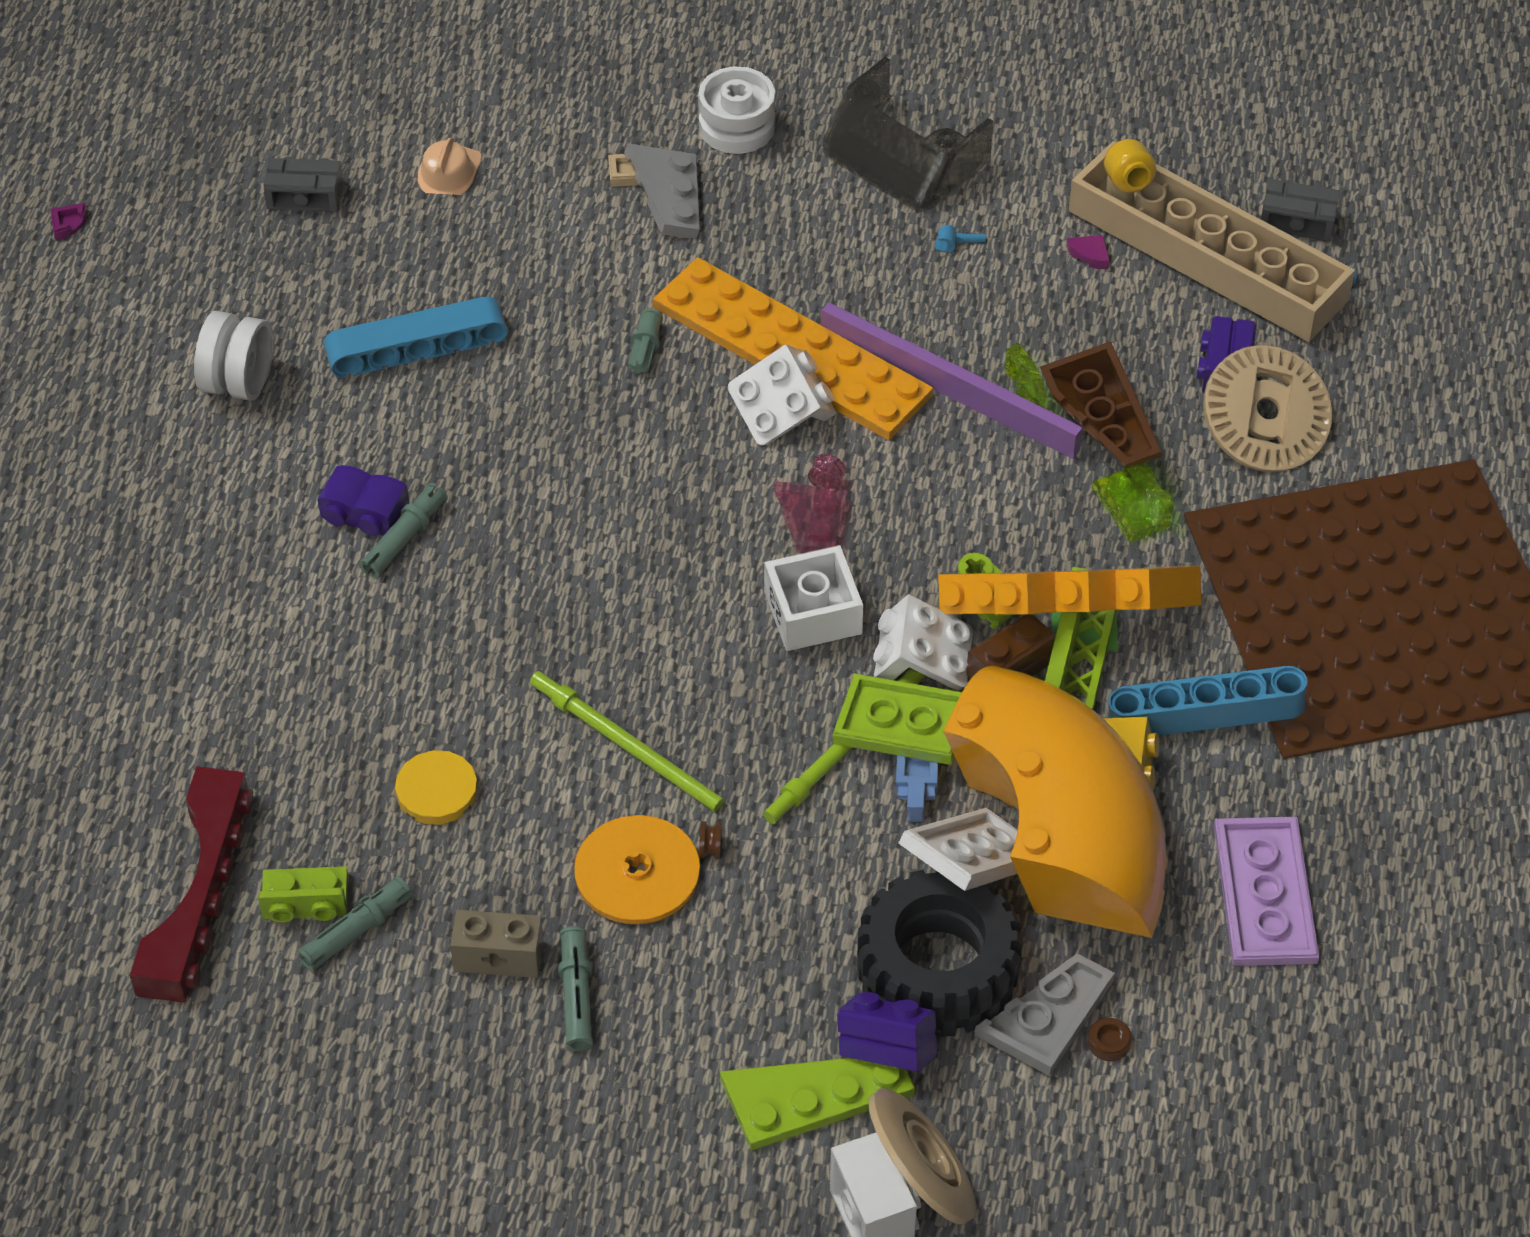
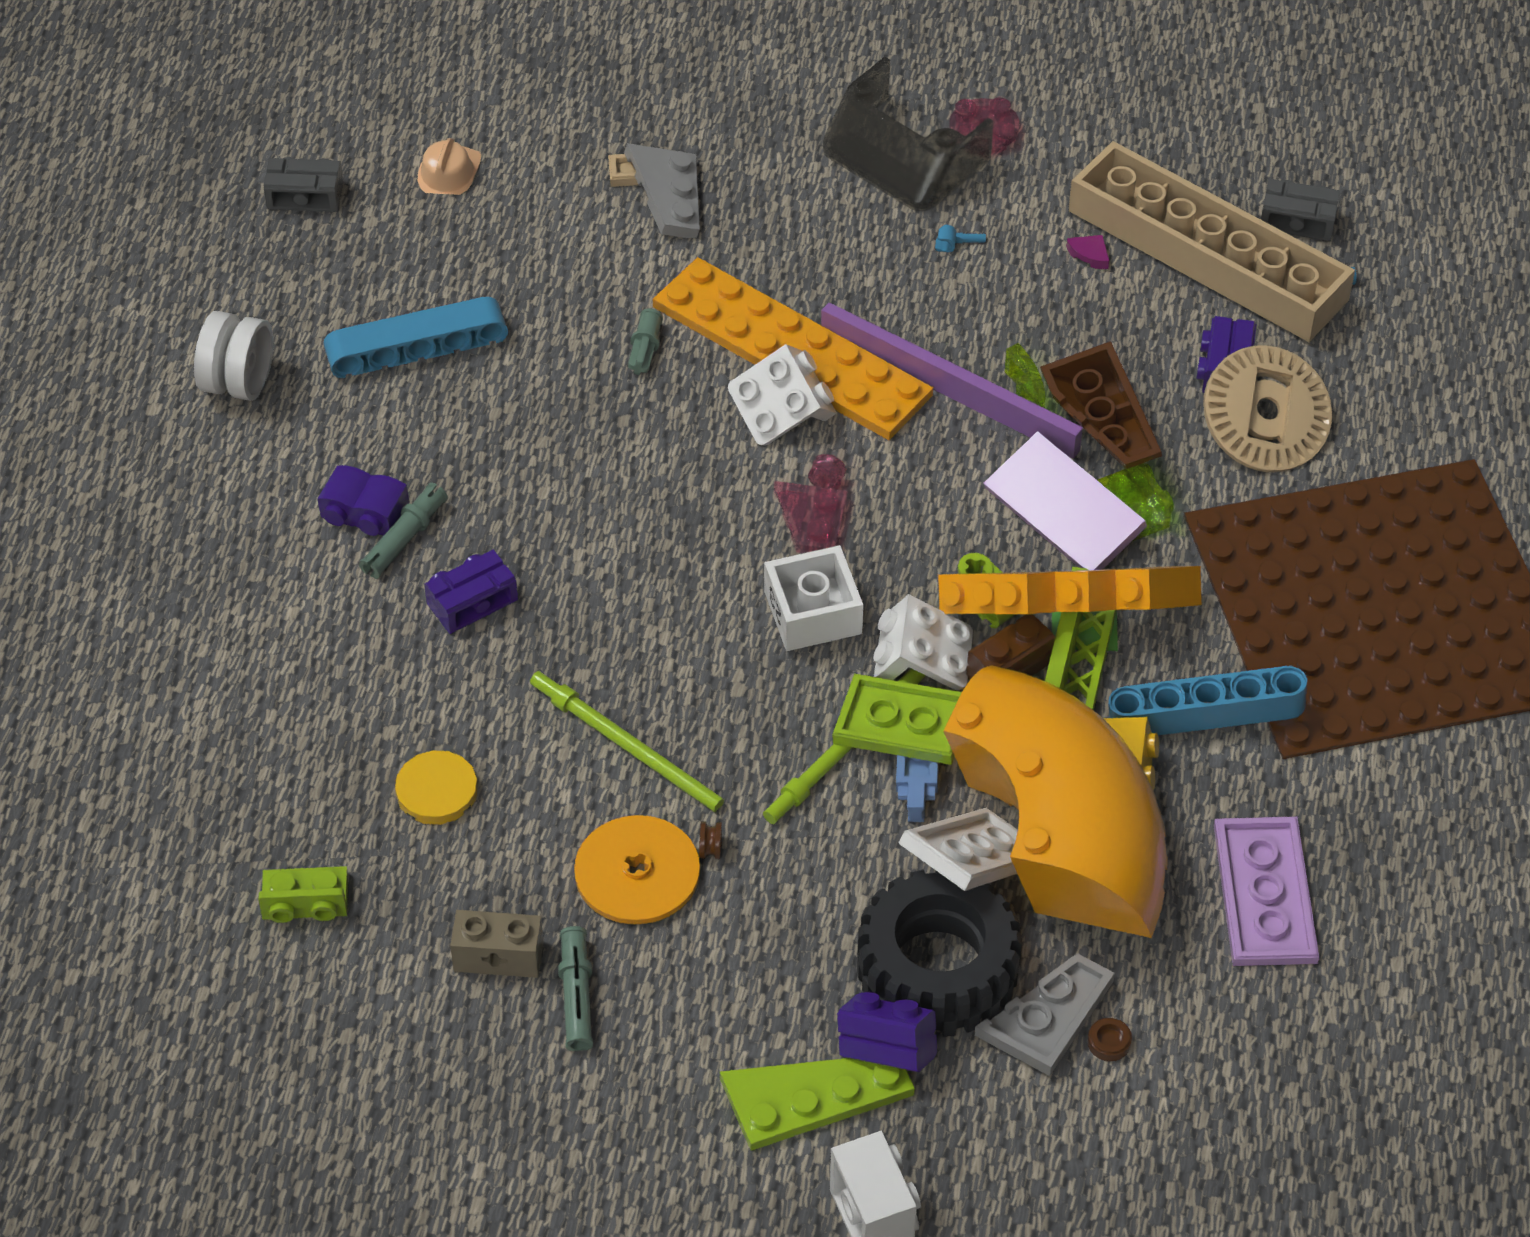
(67, 219): magenta tile -> none
(169, 955): dark red arch -> none
(369, 913): sand green pin -> none
(470, 591): none -> dark purple brick
(736, 110): white wheel -> none
(922, 1156): tan piece -> none
(971, 113): none -> clear pink plate
(1065, 504): none -> tile
(1129, 165): yellow head -> none

